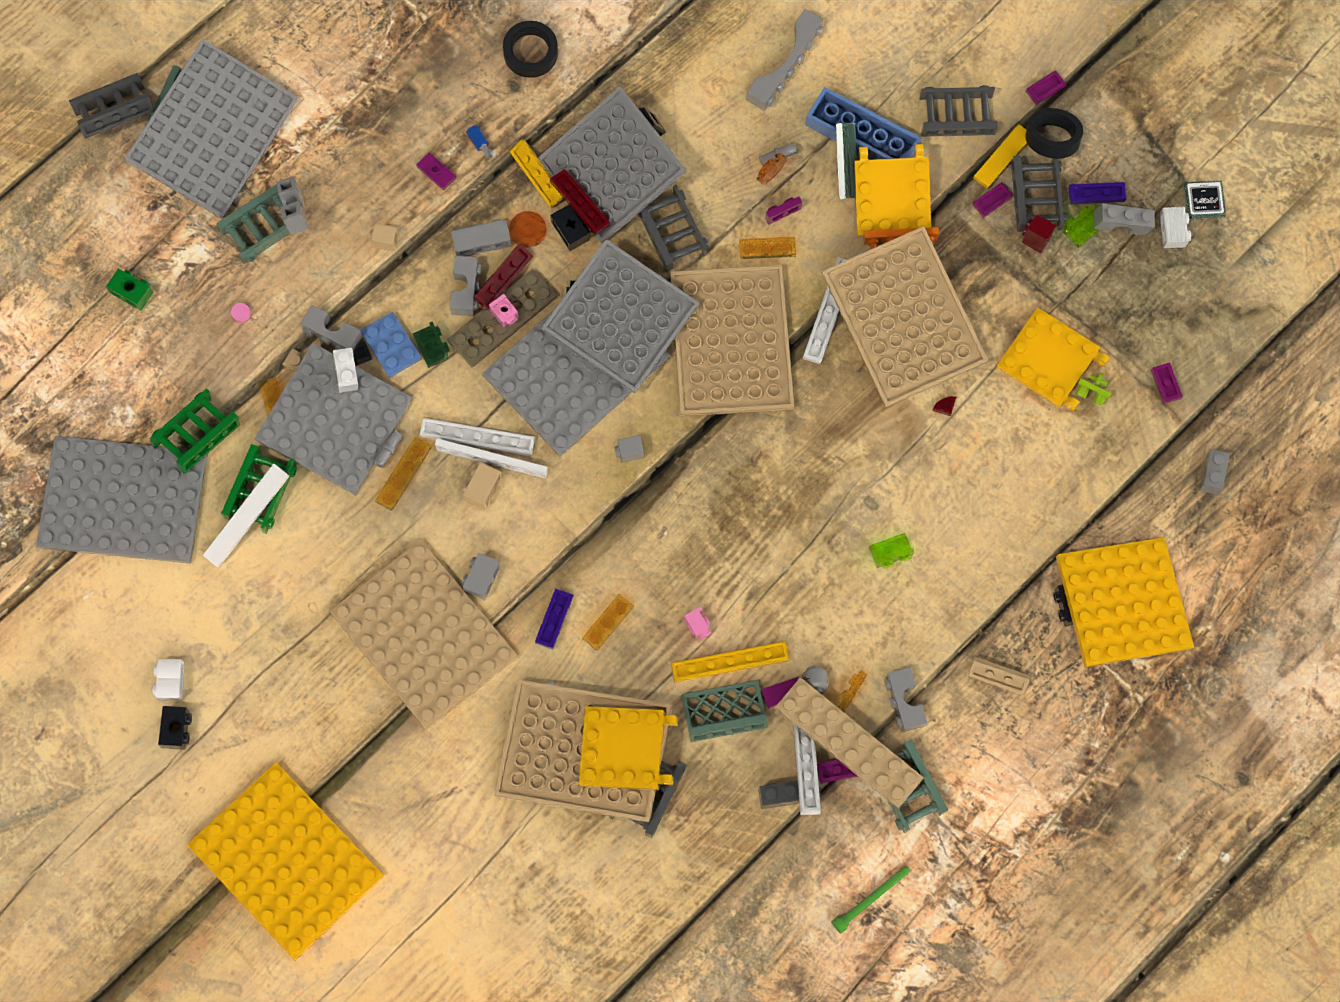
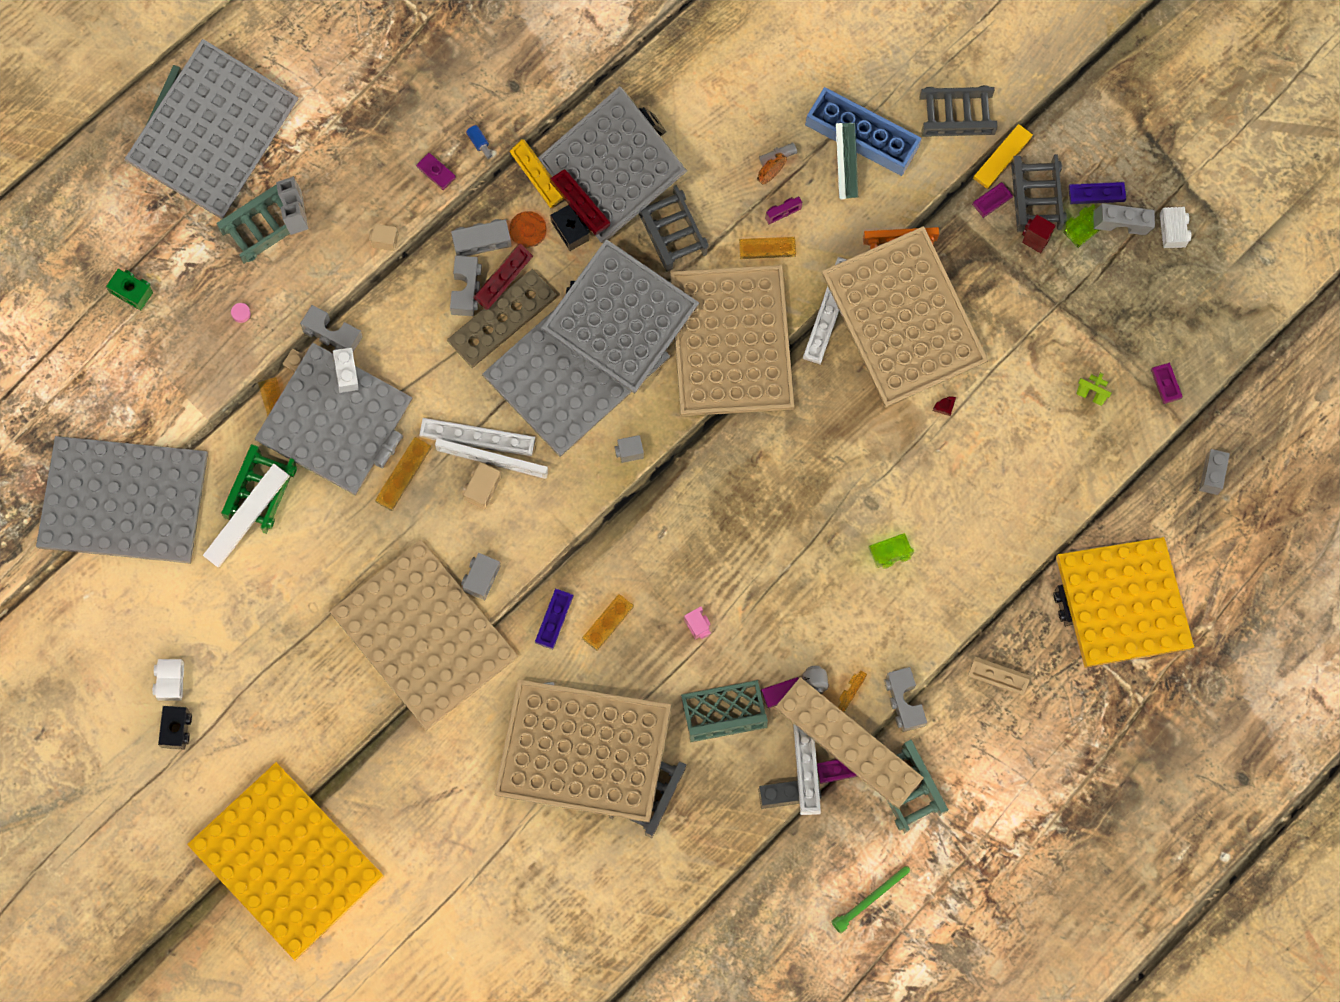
(115, 115): dark grey fence -> none
(201, 447): green fence -> none
(362, 354): black tile -> none
(391, 344): medium blue plate -> none
(431, 346): clear green bracket -> none
(504, 318): bright pink brick -> none
(536, 69): black tyre -> none
(623, 748): yellow plate -> none
(729, 662): yellow tile -> none
(765, 88): light grey arch -> none
(892, 192): yellow plate -> none
(1045, 87): magenta tile -> none
(1050, 358): yellow plate -> none
(1051, 148): black tyre -> none
(1204, 199): tile -> none

